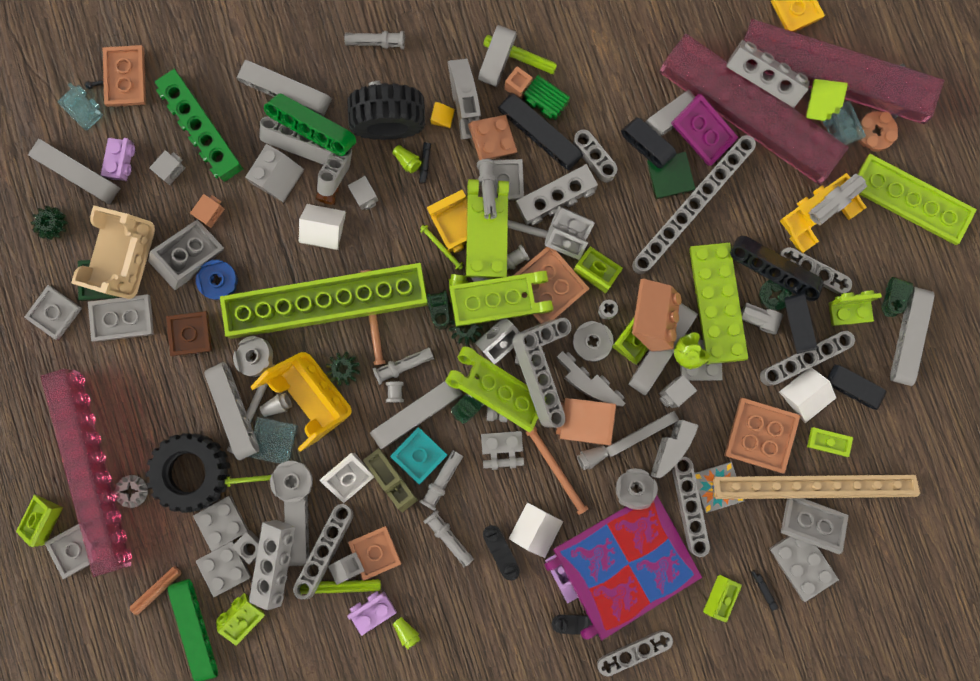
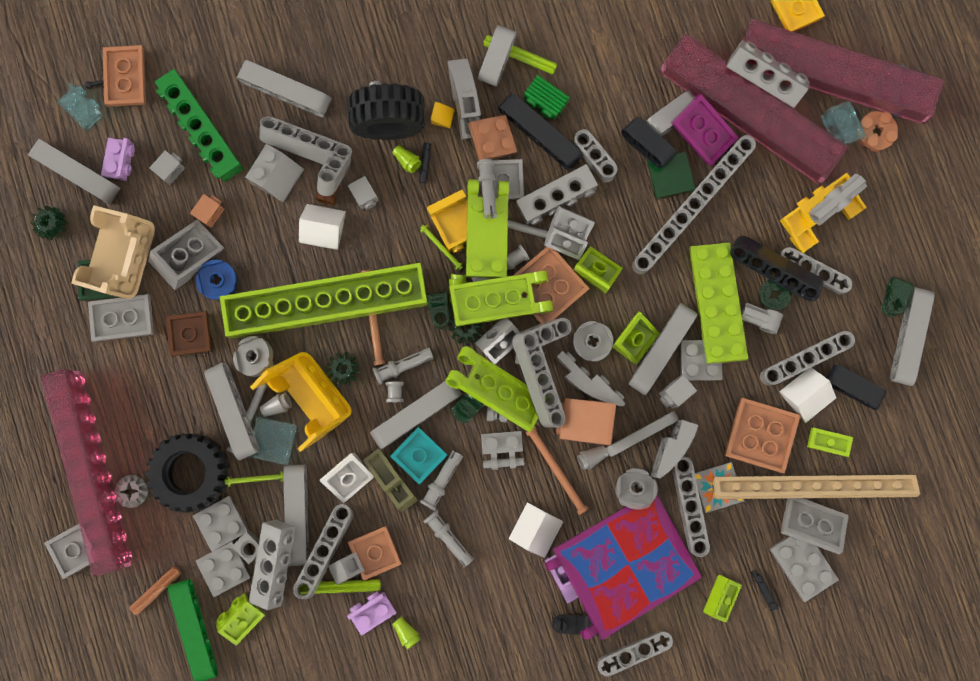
(38, 521): lime slope -> none
(53, 312): light grey tile -> none
(281, 475): light grey plate -> none
(310, 124): green beam -> none
(381, 39): light grey pin -> none
(501, 552): black piece -> none
(518, 82): nougat brick -> none
(608, 315): light grey bush -> none
(656, 315): nougat slope -> none
(689, 352): lime cap -> none
(800, 323): black beam -> none
(825, 99): lime piece -> none
(852, 308): lime bracket -> none
(915, 200): lime plate -> none

